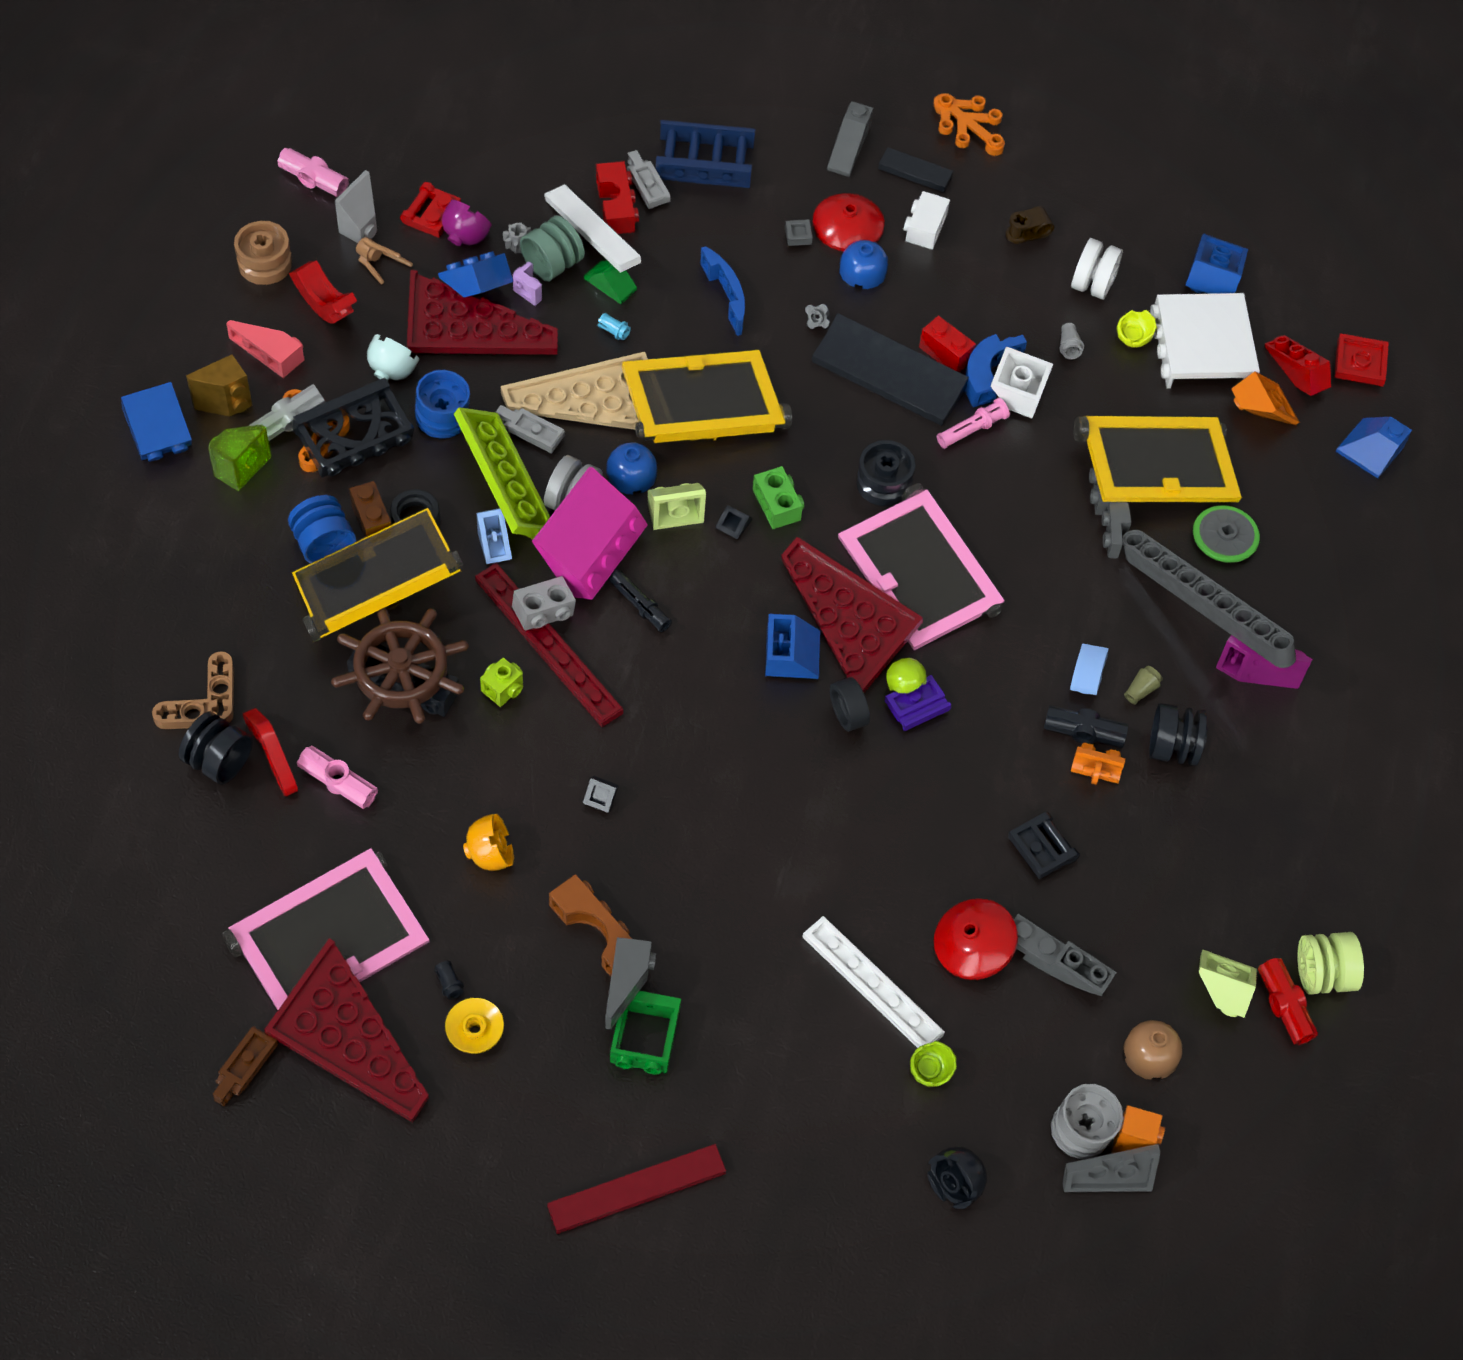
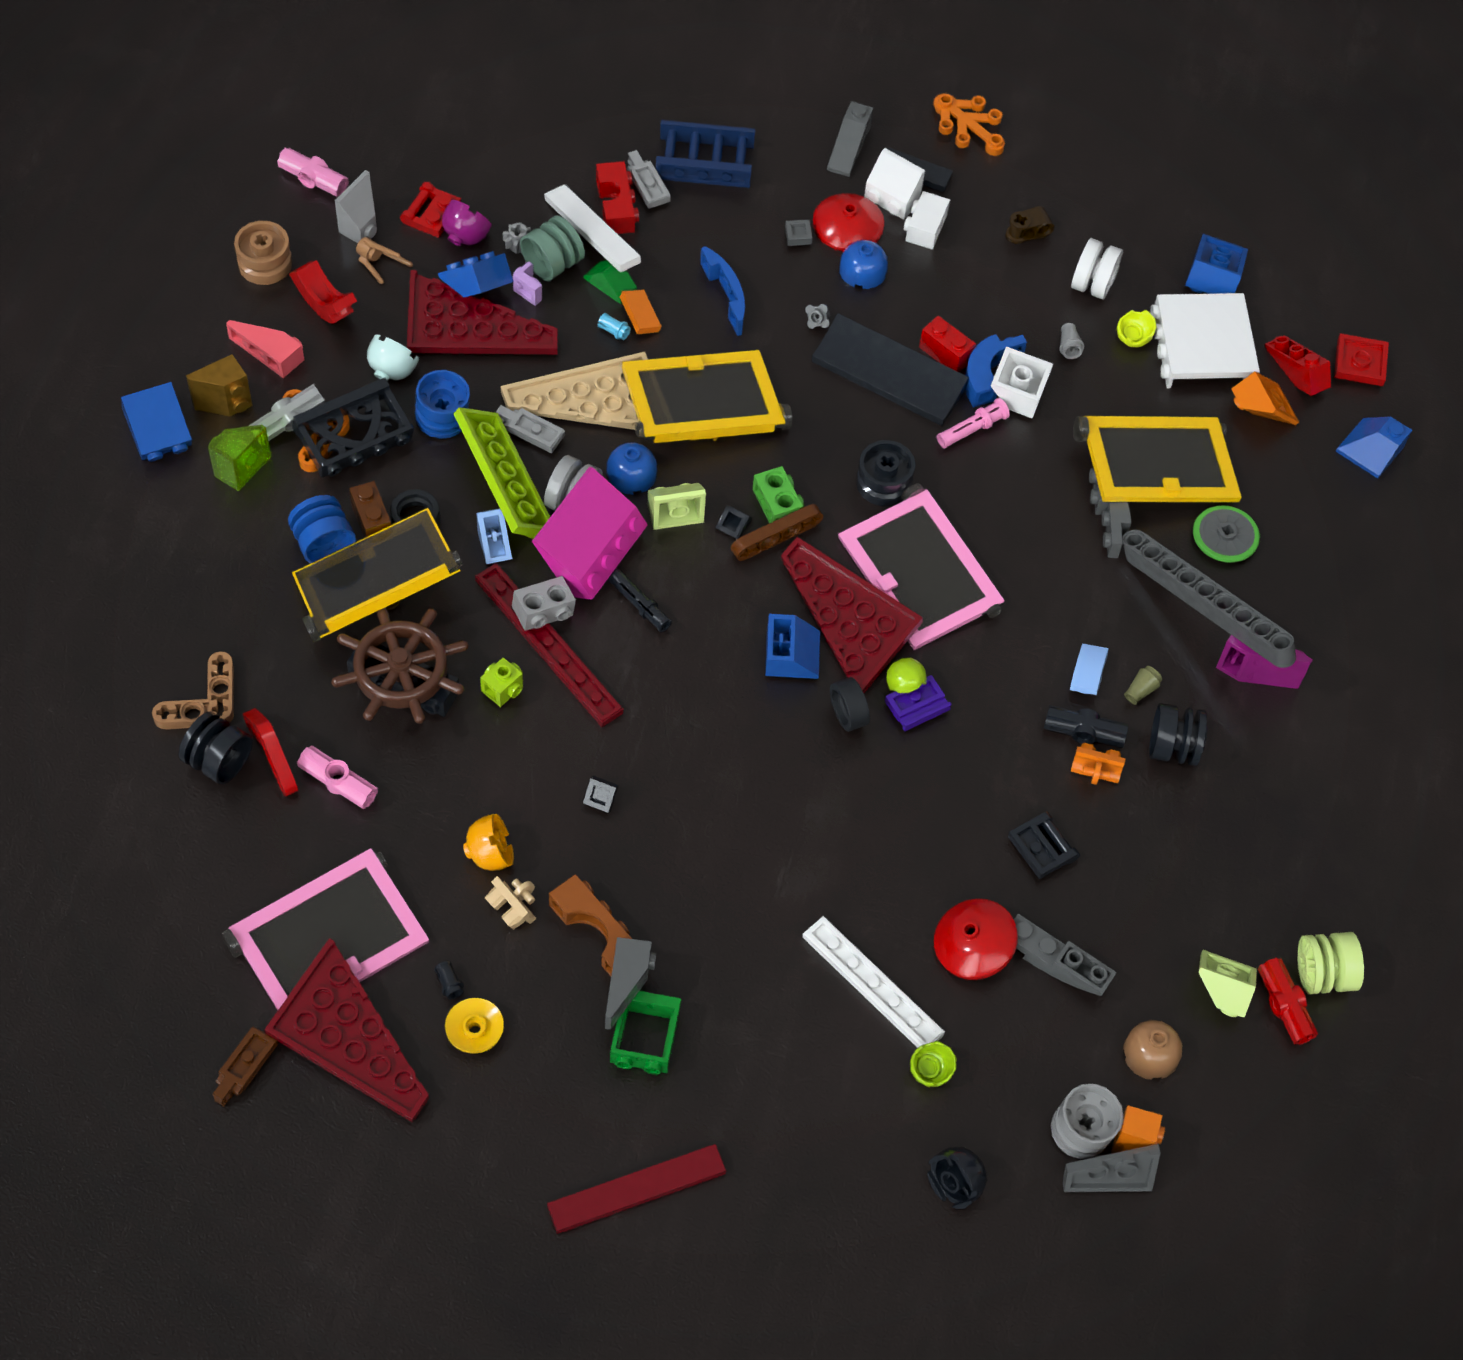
(518, 912): none -> tan hips
(640, 311): none -> orange tile
(777, 532): none -> reddish brown beam
(894, 183): none -> white slope

